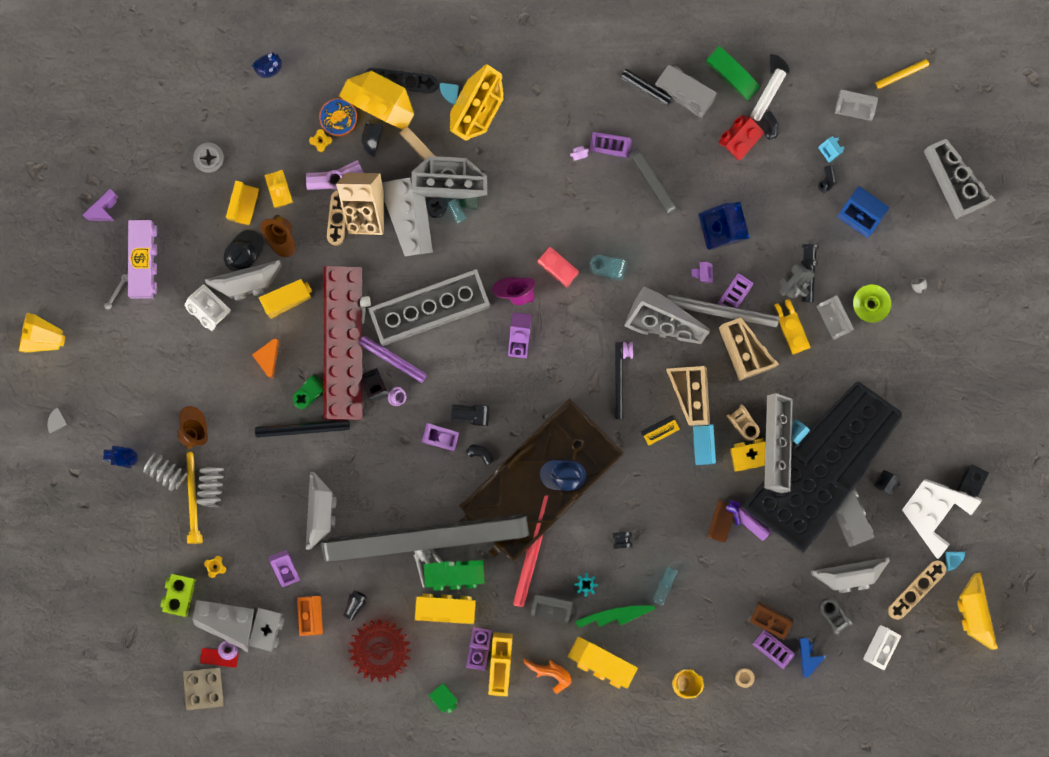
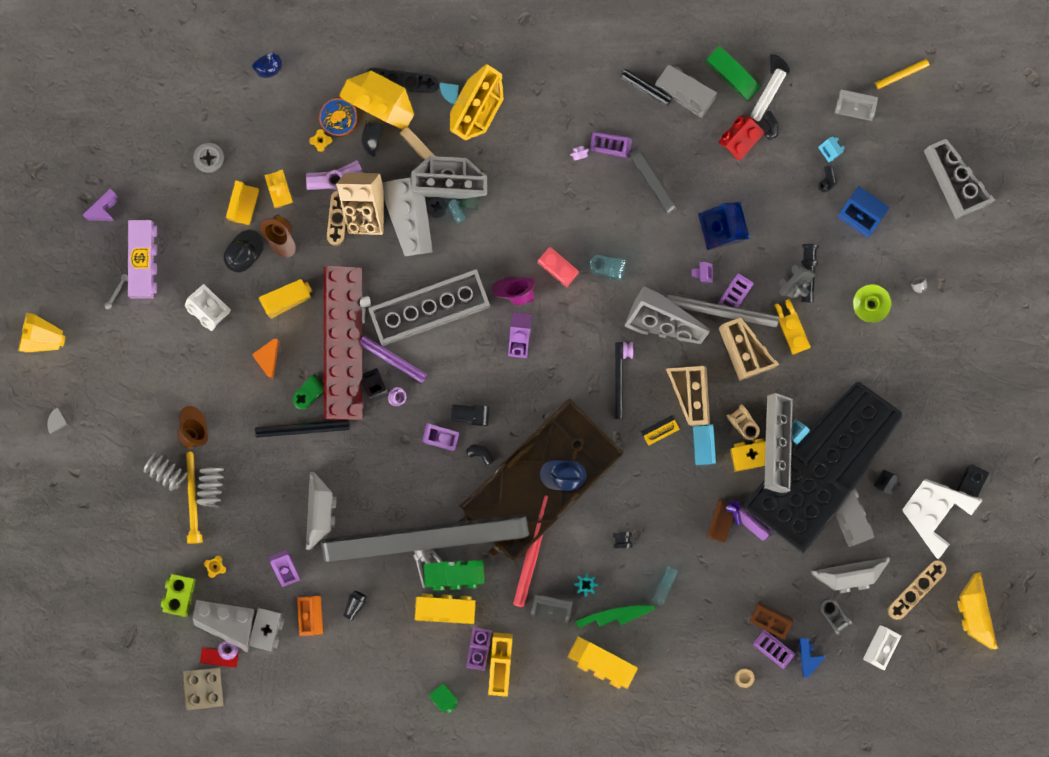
(121, 456): clear blue hips -> none
(246, 281): light grey wedge -> none
(398, 646): clear red gear -> none
(552, 670): orange piece -> none
(687, 683): yellow hair -> none
(835, 317): light grey hinge -> none
(953, 560): medium azure tile -> none

